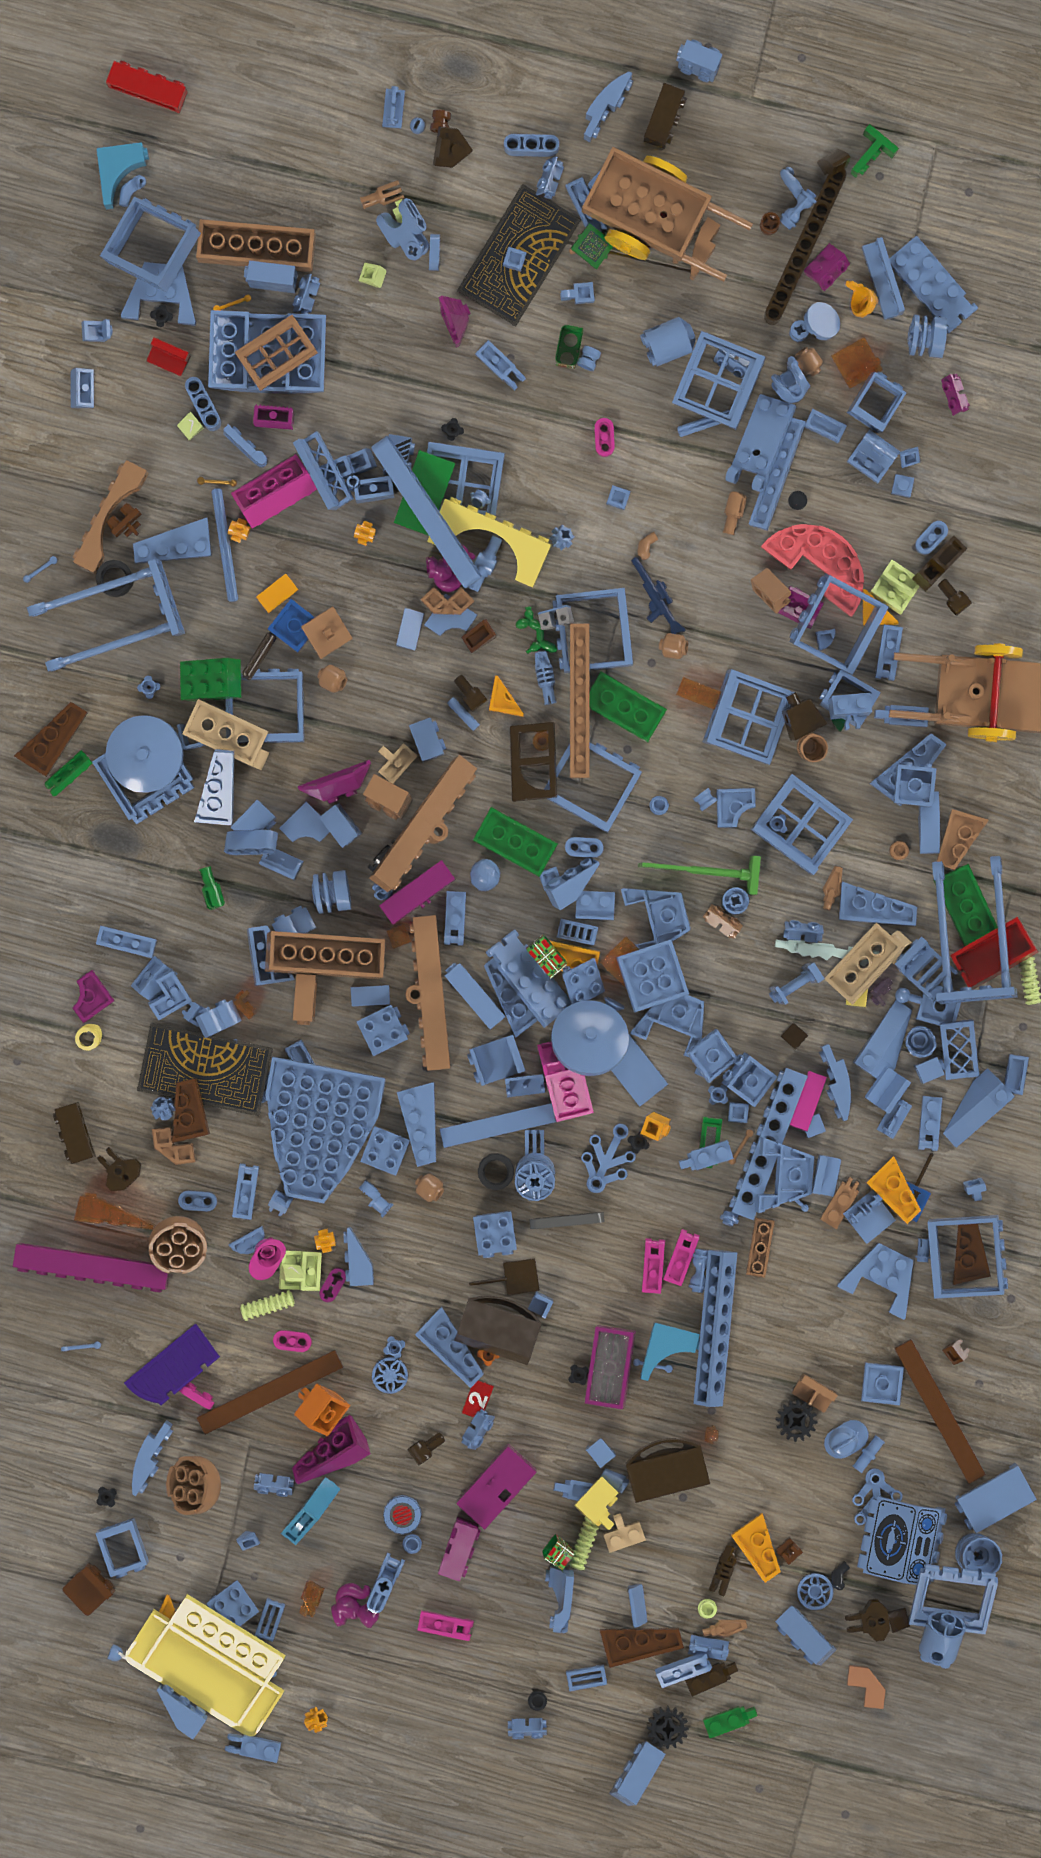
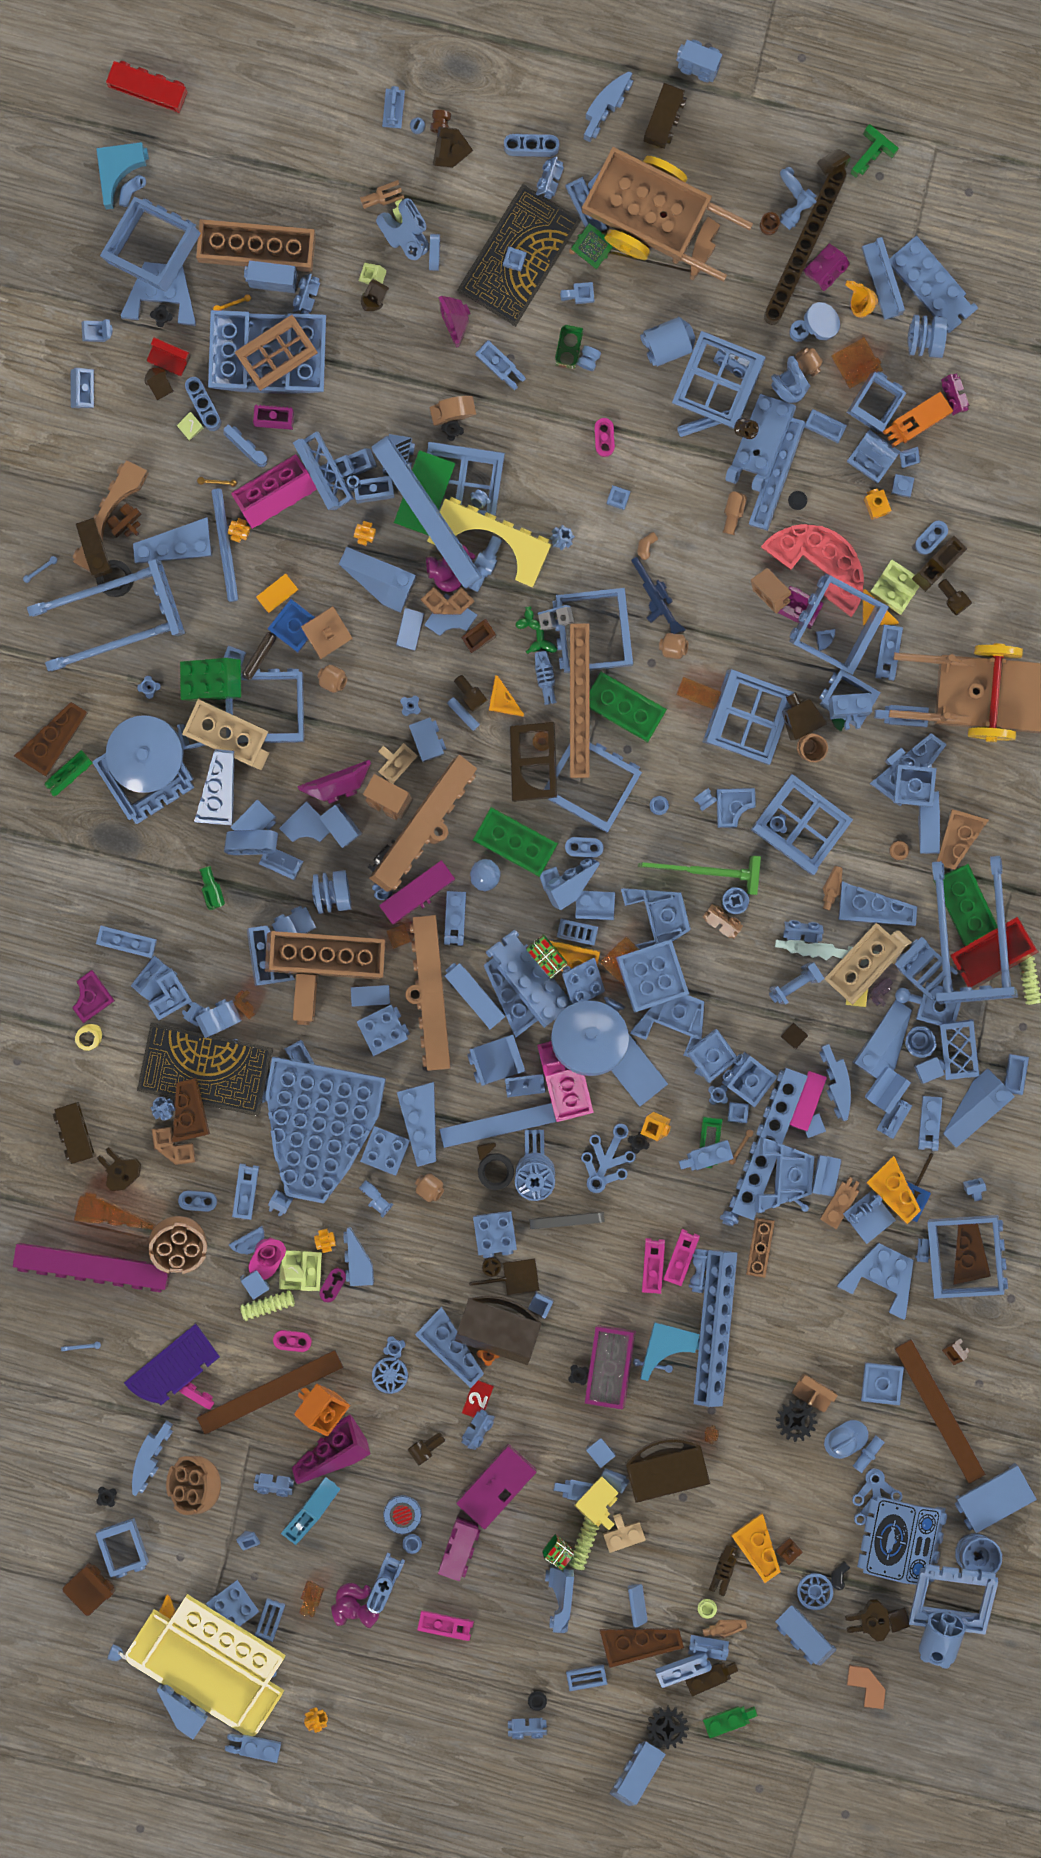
(93, 548): none -> dark brown slope
(158, 382): none -> dark brown tile
(234, 653): none -> medium blue tile
(254, 1284): none -> medium blue panel
(374, 296): none -> dark brown tile
(384, 581): none -> medium blue wedge
(406, 709): none -> medium blue plate
(452, 409): none -> medium nougat brick
(485, 1149): none -> dark brown slope
(490, 1269): none -> dark brown wheel
(749, 432): none -> dark brown wheel
(877, 504): none -> light orange brick
(895, 757): none -> medium blue tile
(925, 415): none -> orange hinge

